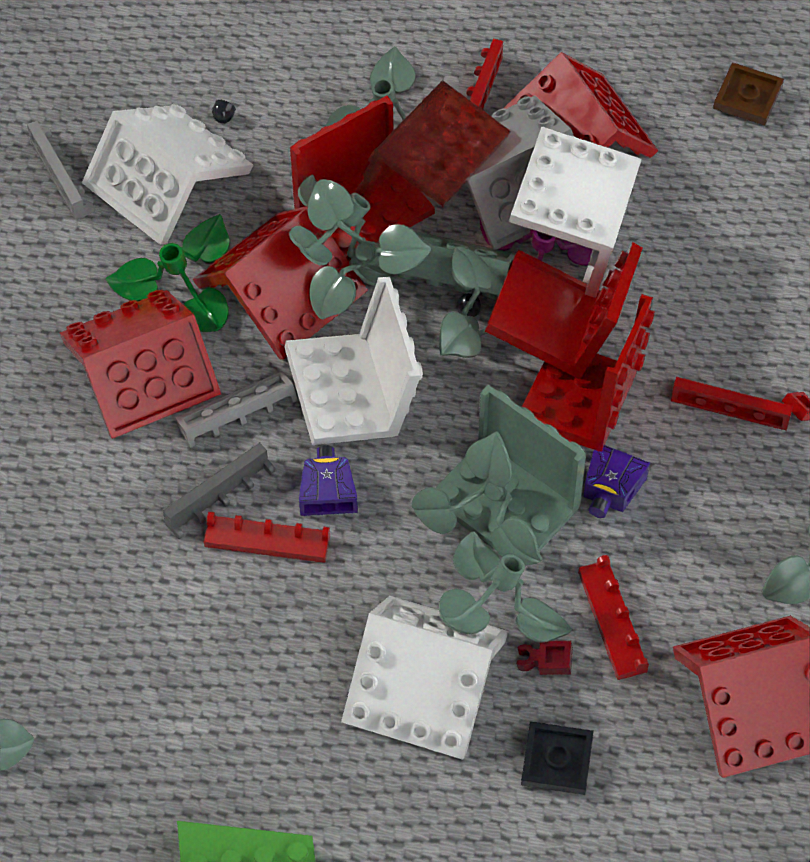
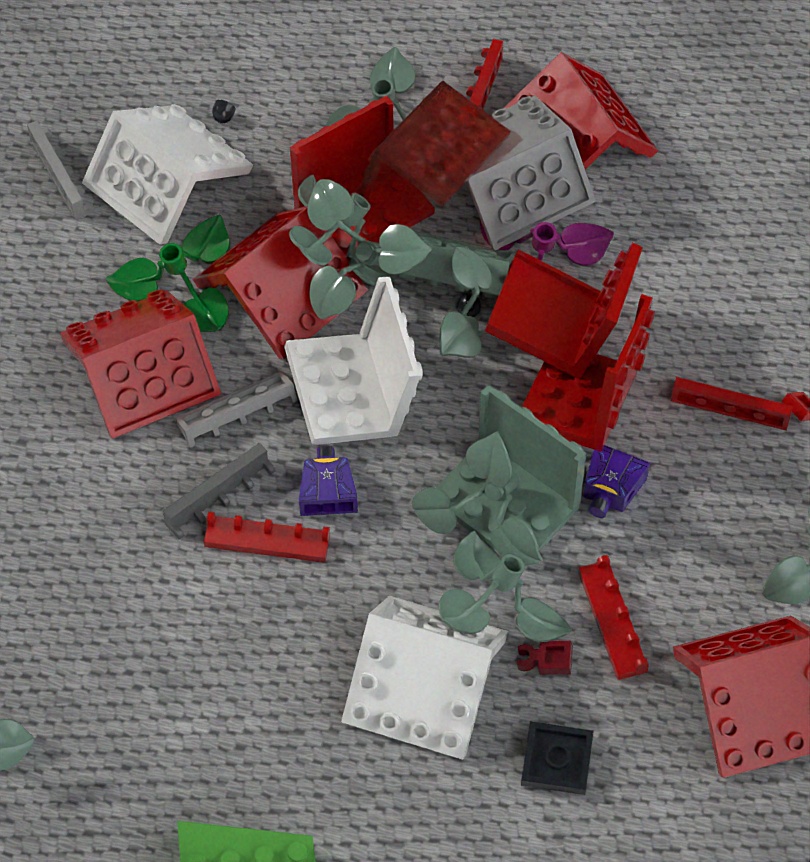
(577, 196): white bracket -> none
(748, 93): reddish brown plate -> none

